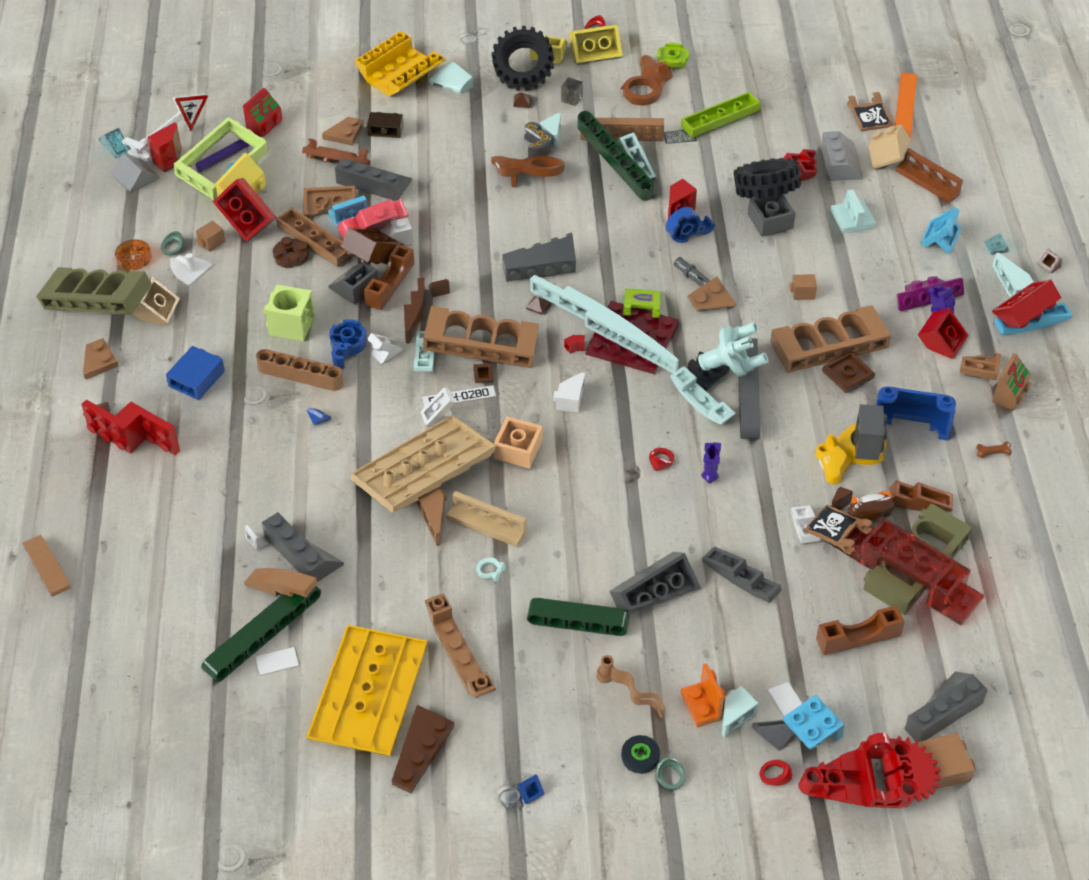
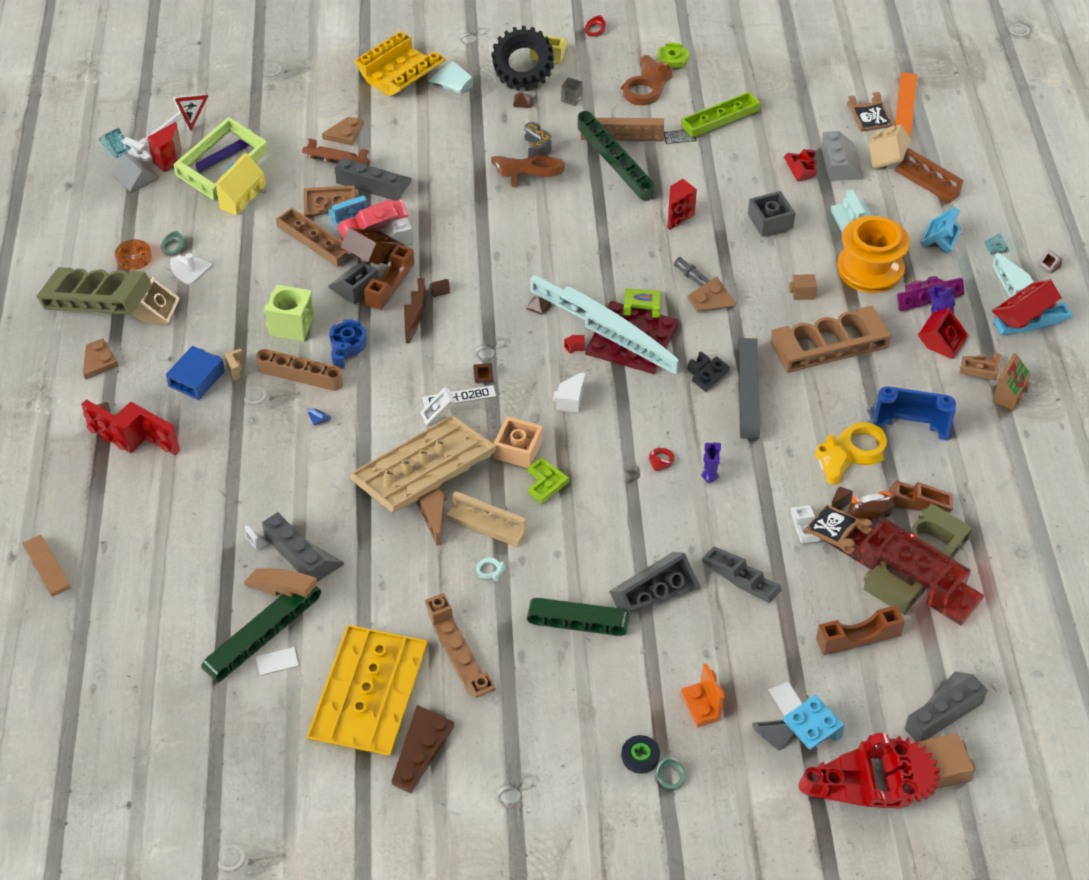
(210, 236): medium nougat brick -> none
(233, 363): none -> tan bracket
(244, 209): red slope -> none
(262, 113): red slope -> none
(290, 245): reddish brown plate -> none
(384, 347): white slope -> none
(385, 124): dark brown brick -> none
(423, 359): light aqua slope -> none
(441, 319): medium nougat fence -> none
(531, 789): blue slope -> none
(541, 259): dark grey wedge -> none
(549, 480): none -> lime plate
(552, 126): light aqua slope -> none
(595, 43): light yellow slope -> none
(608, 673): medium nougat flag -> none
(635, 151): light aqua slope -> none
(687, 222): blue piece -> none
(699, 398): light aqua slope -> none
(732, 351): light aqua piece -> none
(738, 709): light aqua slope -> none
(767, 178): black tyre -> none
(782, 779): red piece -> none
(848, 372): reddish brown plate -> none
(870, 432): dark grey brick -> none
(873, 254): none -> light orange wheel
(984, 450): dark orange piece -> none

